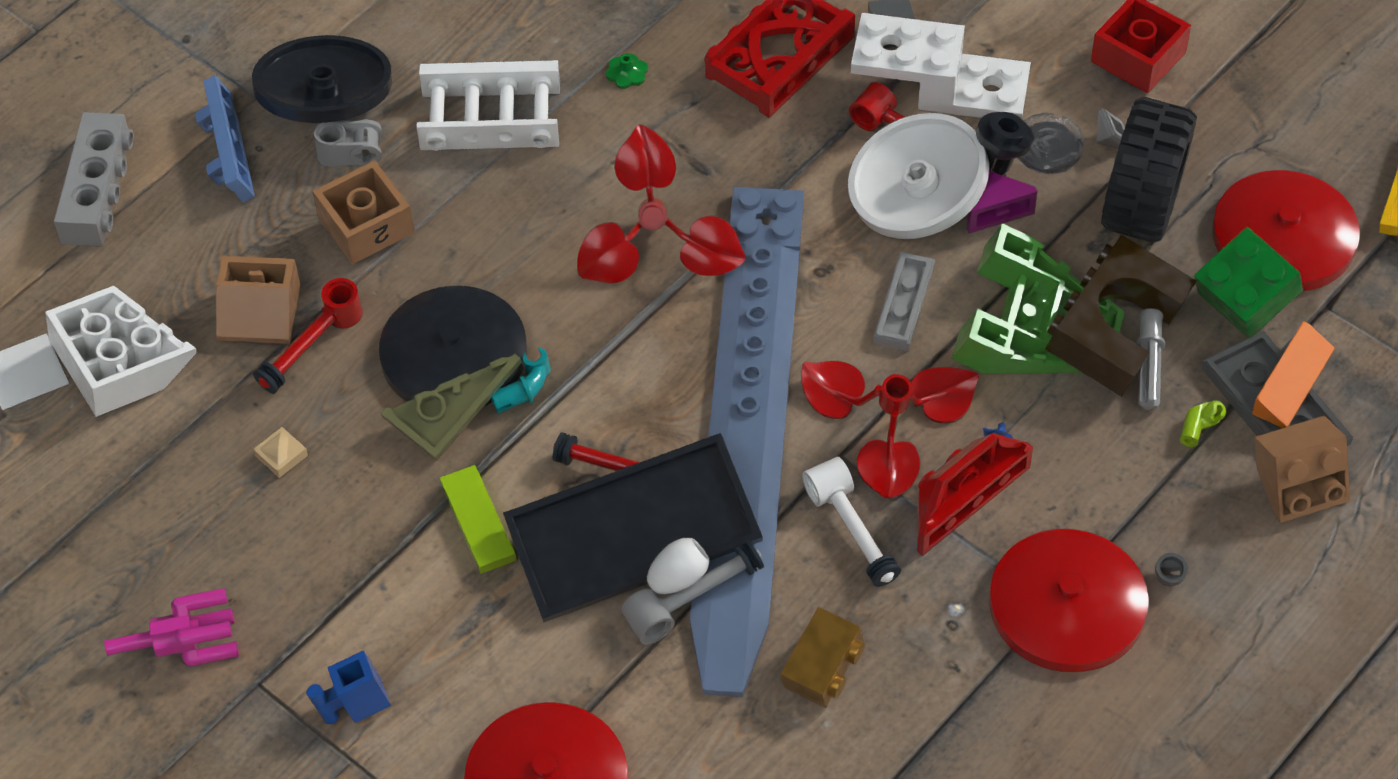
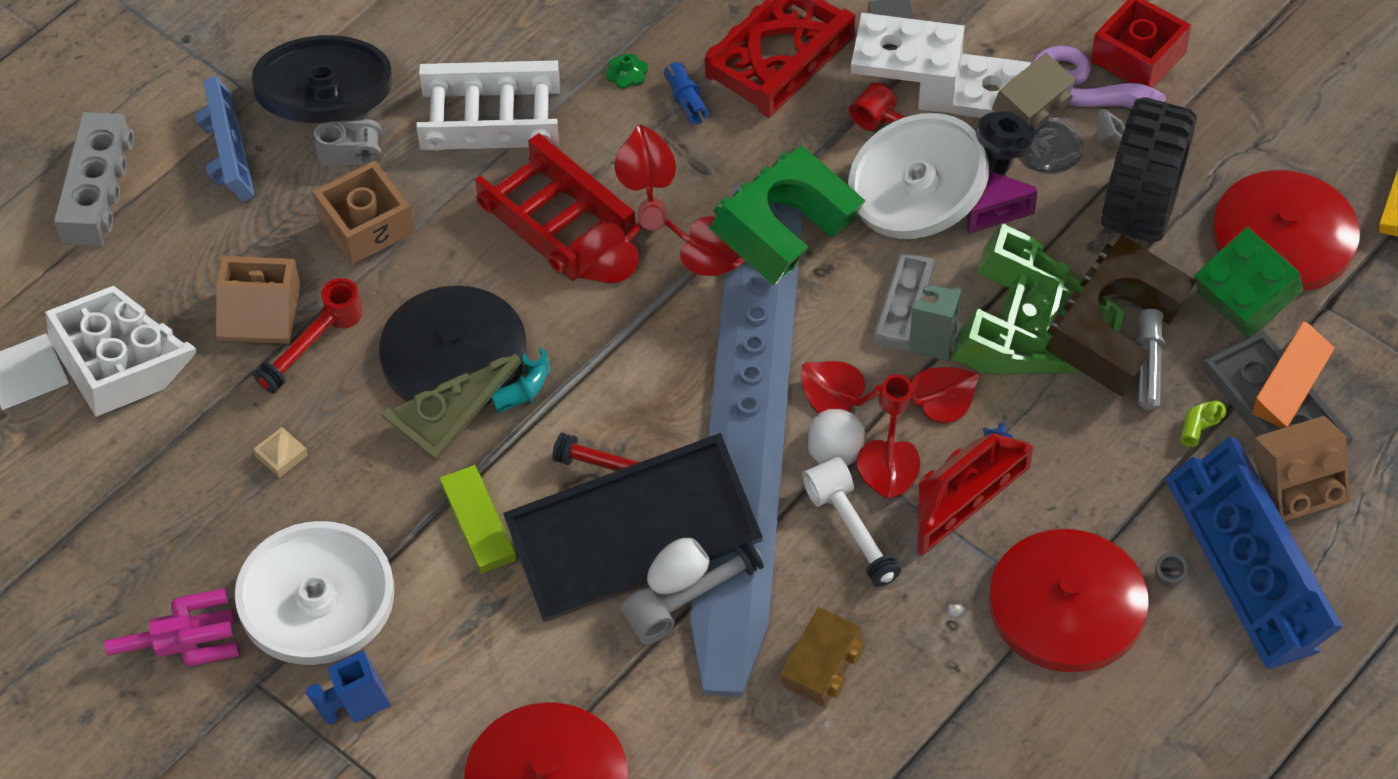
(314, 593): none -> white dish
(566, 178): none -> red fence
(686, 93): none -> blue pin
(794, 180): none -> green arch
(836, 435): none -> white hair
(935, 324): none -> sand green hinge
(1036, 92): none -> dark tan brick
(1108, 96): none -> lavender plant
(1253, 555): none -> blue slope

